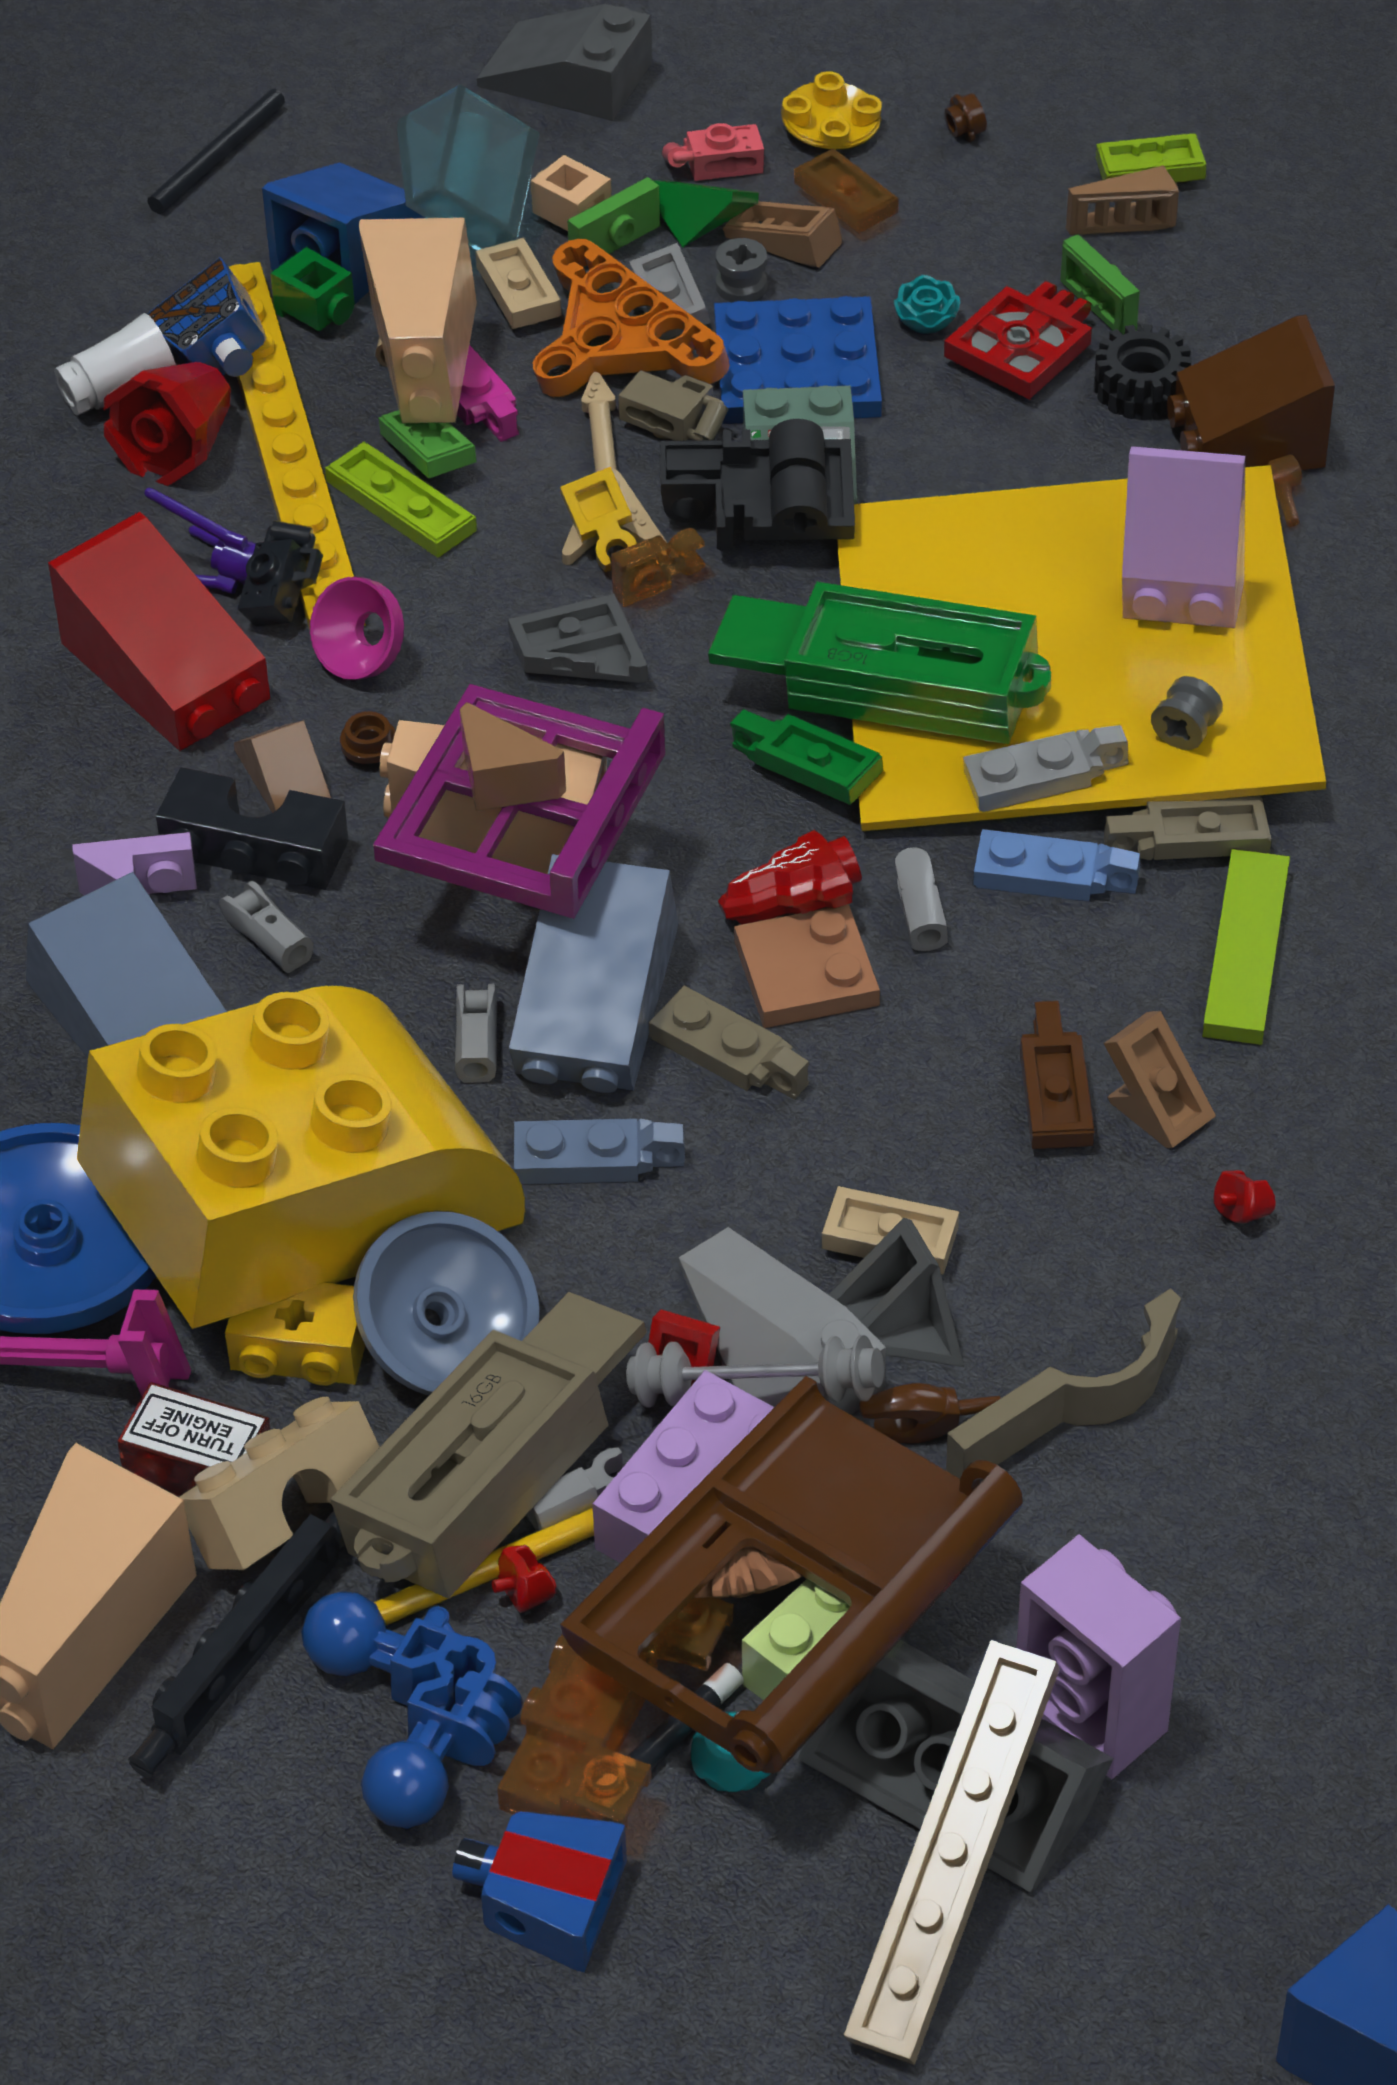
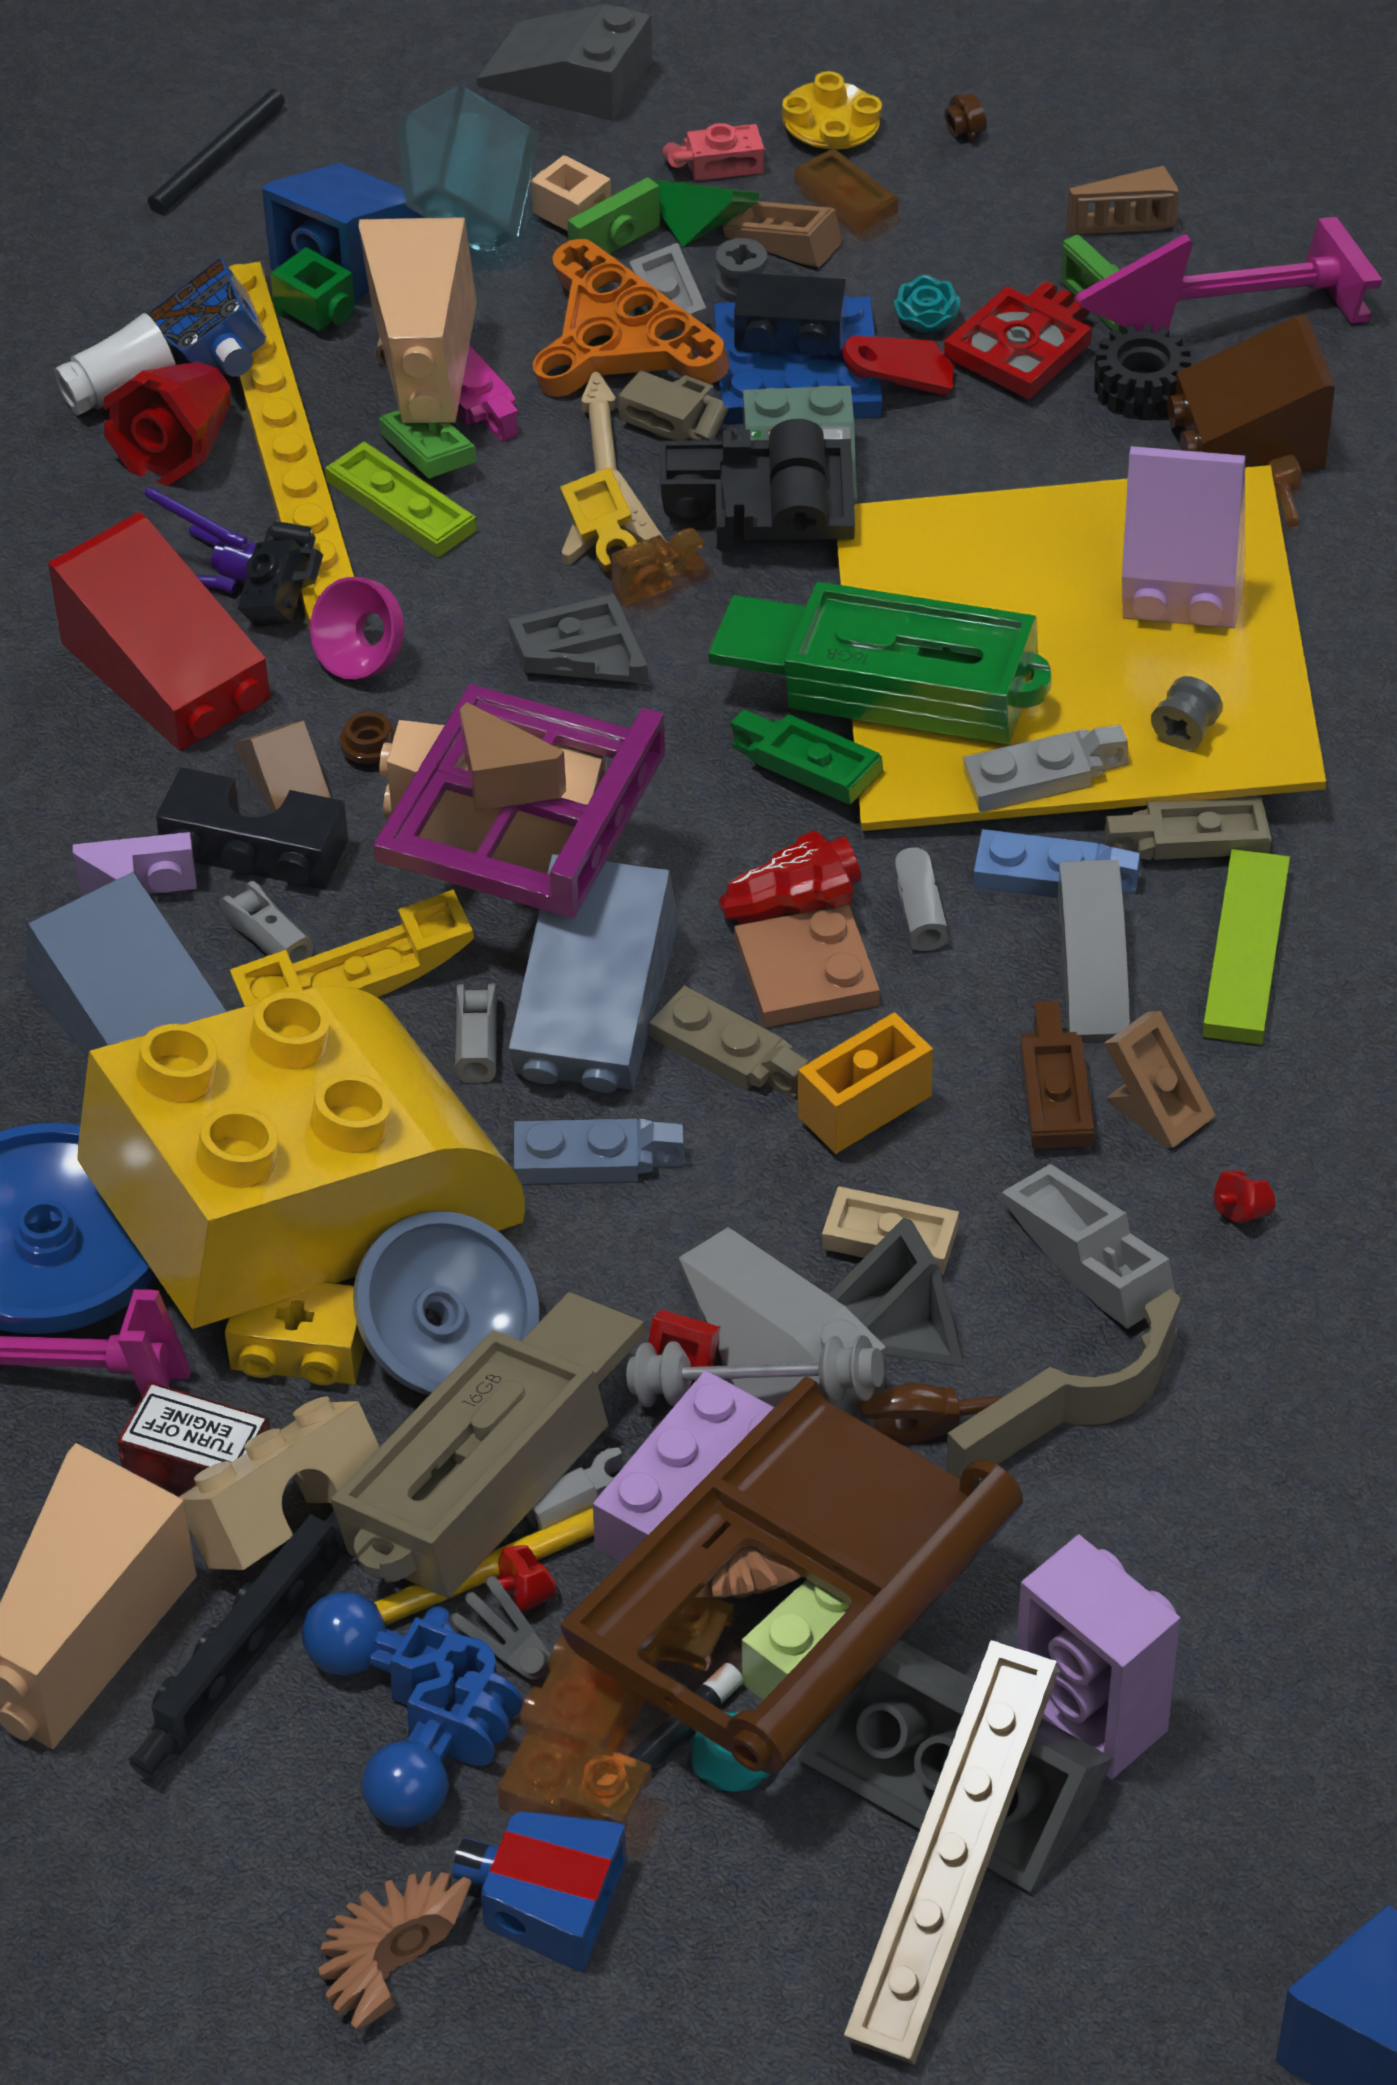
(376, 964): none -> yellow slope
(386, 1938): none -> nougat hair
(518, 283): tan plate -> none
(522, 1648): none -> dark grey piece
(789, 314): none -> black brick
(865, 1082): none -> light orange brick
(902, 361): none -> red piece
(1090, 1243): none -> light grey slope
(1093, 948): none -> light grey slope
(1155, 283): none -> dark pink piece
(1177, 153): lime plate -> none

